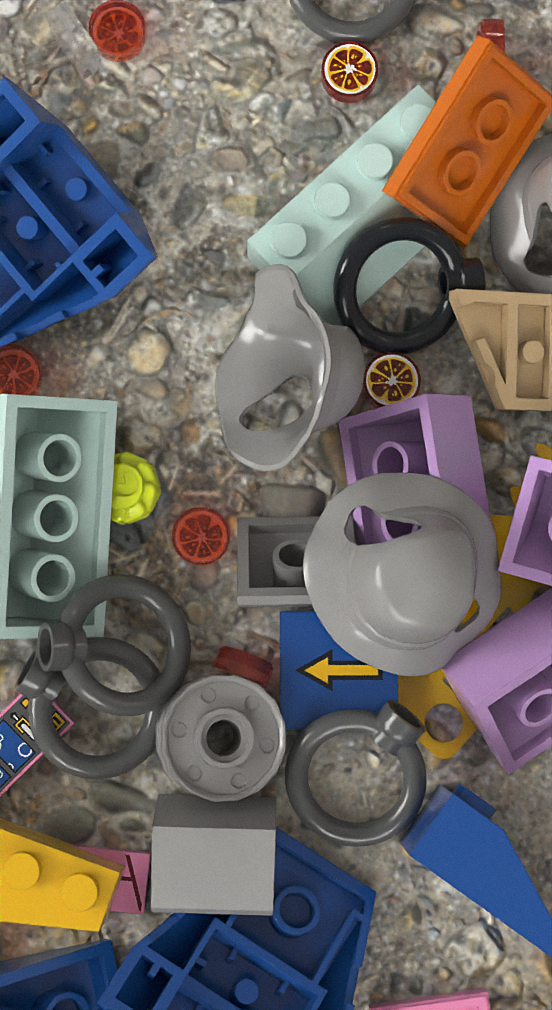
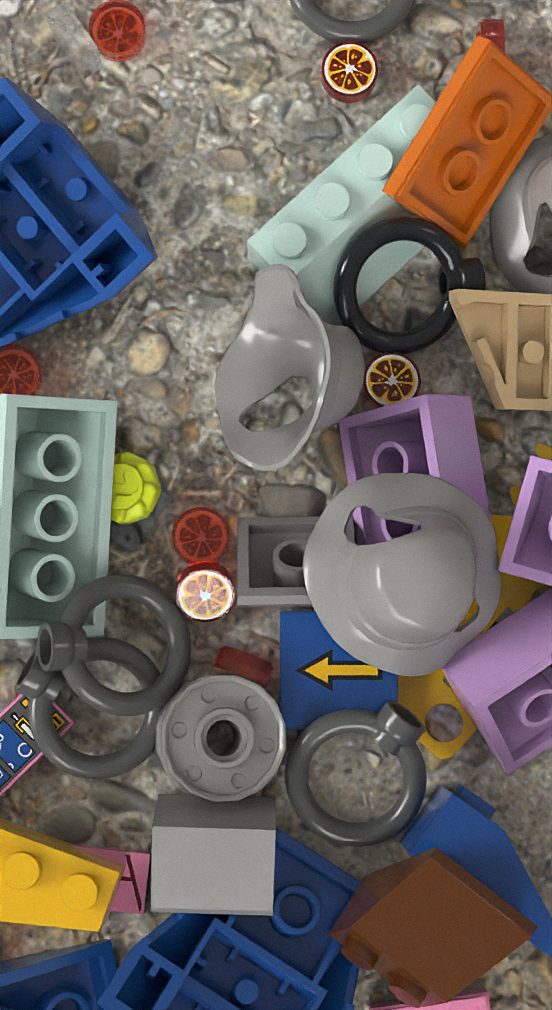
(205, 591): none -> clear red tile
(428, 928): none -> reddish brown slope

